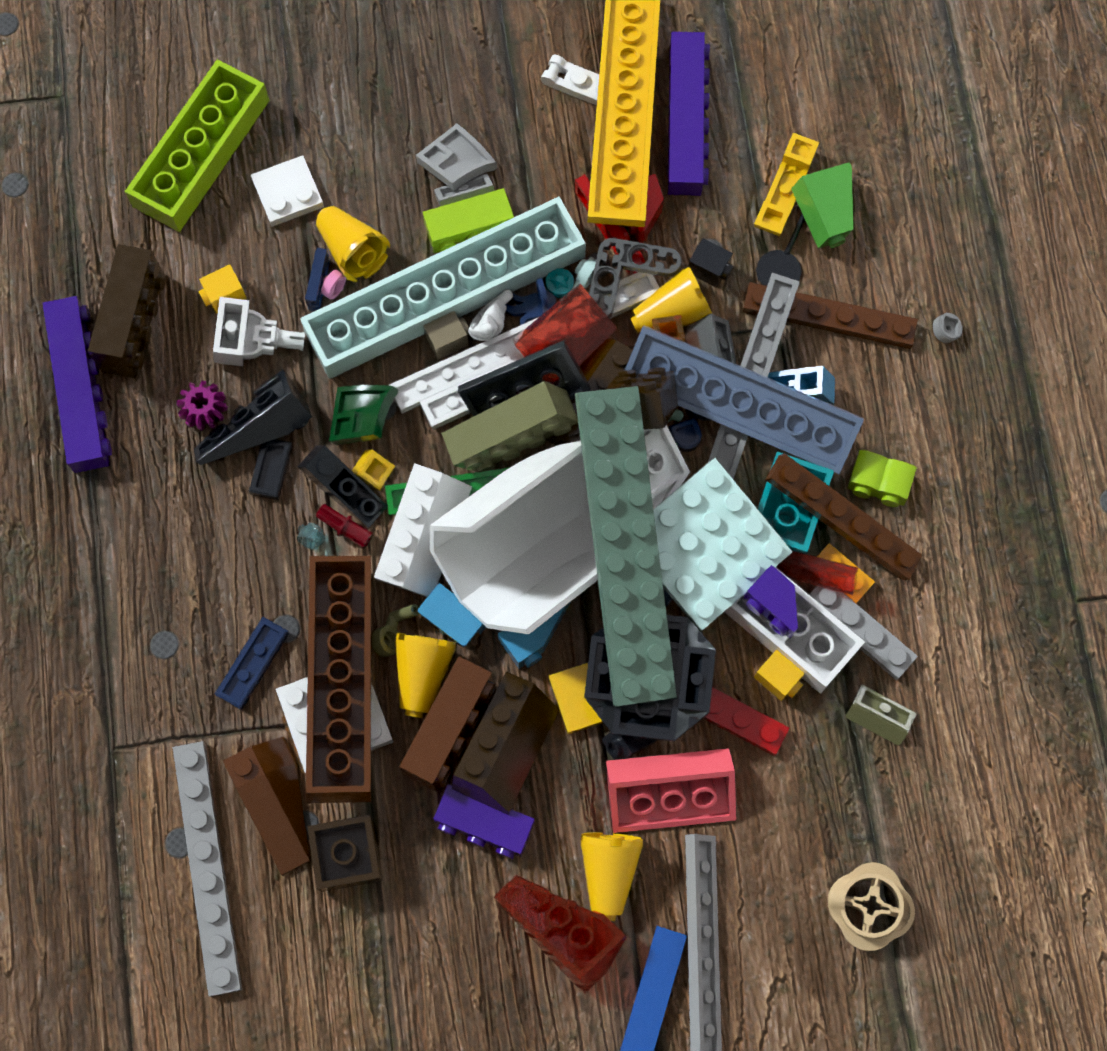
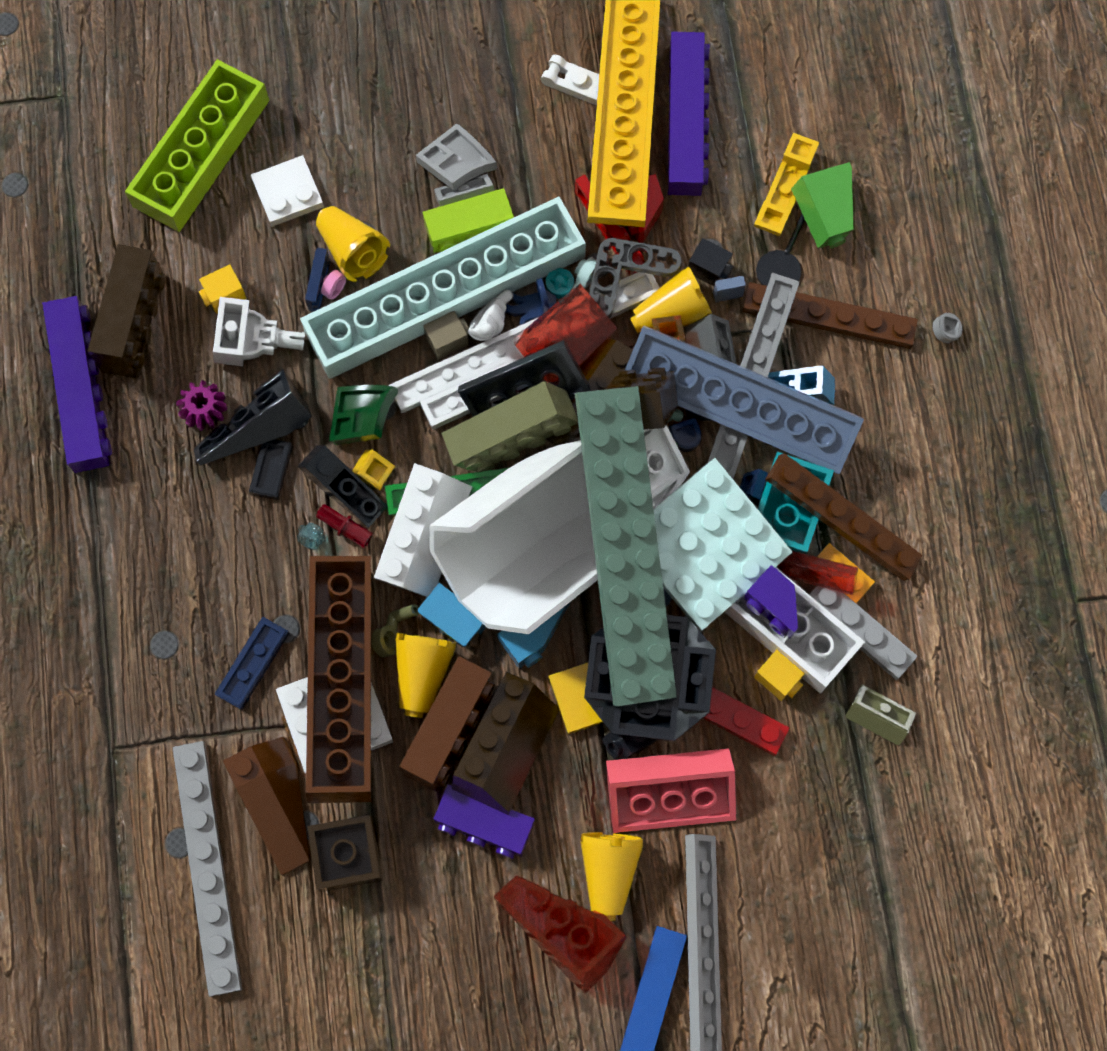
(729, 288): none -> sand blue tile
(753, 484): none -> dark blue tile
(877, 874): tan piece -> none
(881, 478): lime brick -> none

